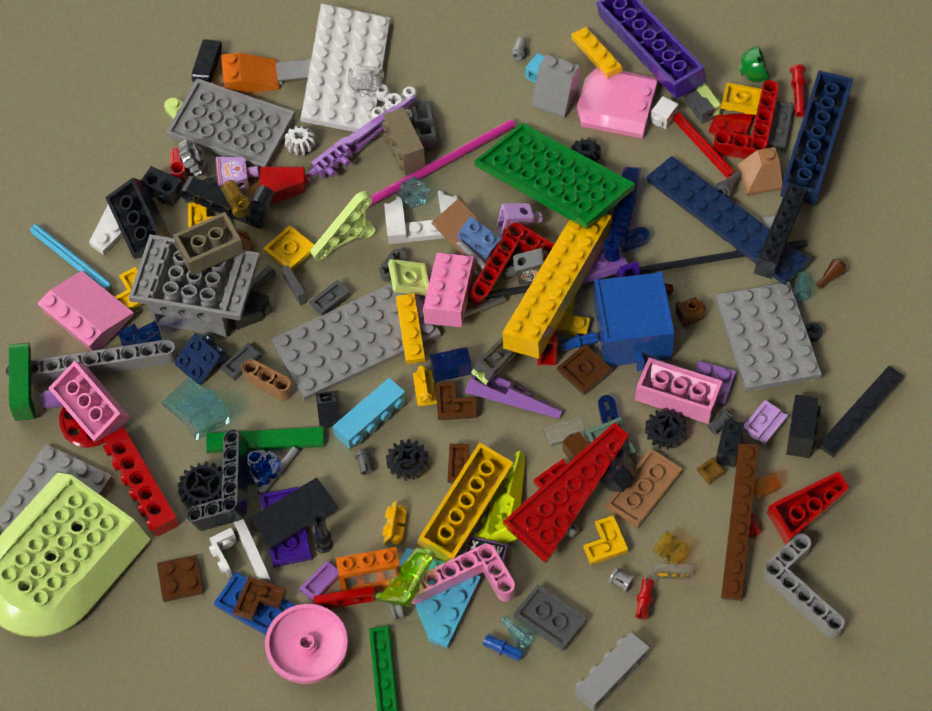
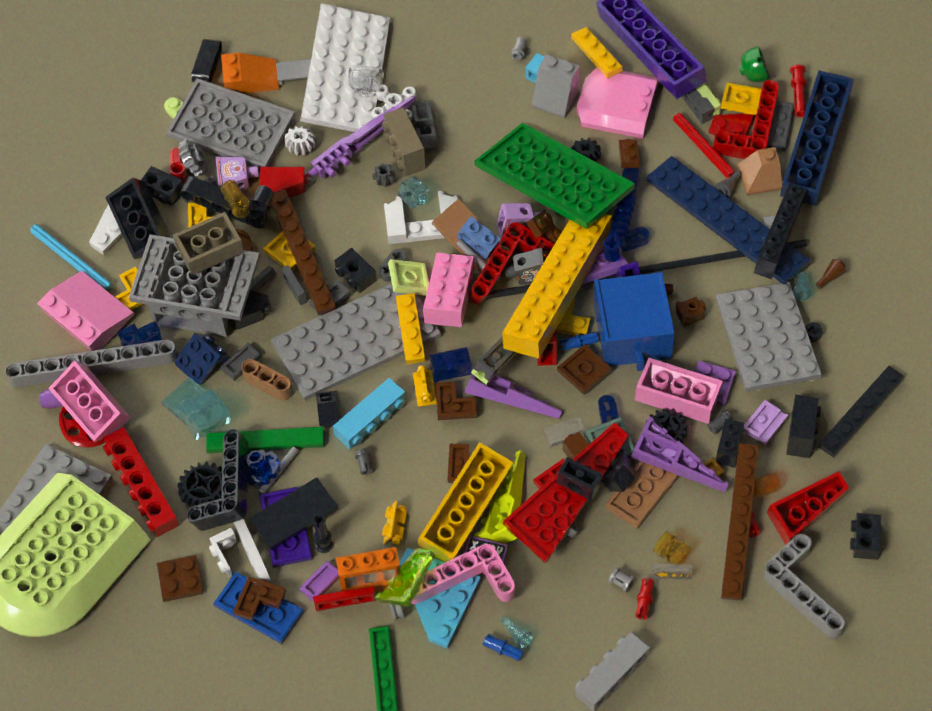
(20, 382): green beam -> none
(302, 253): none -> reddish brown plate
(306, 643): bright pink dish -> none
(346, 227): yellowish green beam -> none
(352, 261): none -> black brick
(383, 174): none -> dark grey gear
(407, 459): black gear -> none
(448, 158): dark pink piece -> none
(482, 307): flat silver bar -> none
(543, 224): none -> reddish brown plate
(550, 617): dark grey plate -> none
(579, 478): none -> black brick
(610, 543): yellow plate -> none
(629, 153): none -> reddish brown plate
(663, 112): white brick -> none
(663, 451): none -> medium lavender wedge
(868, 536): none -> black brick

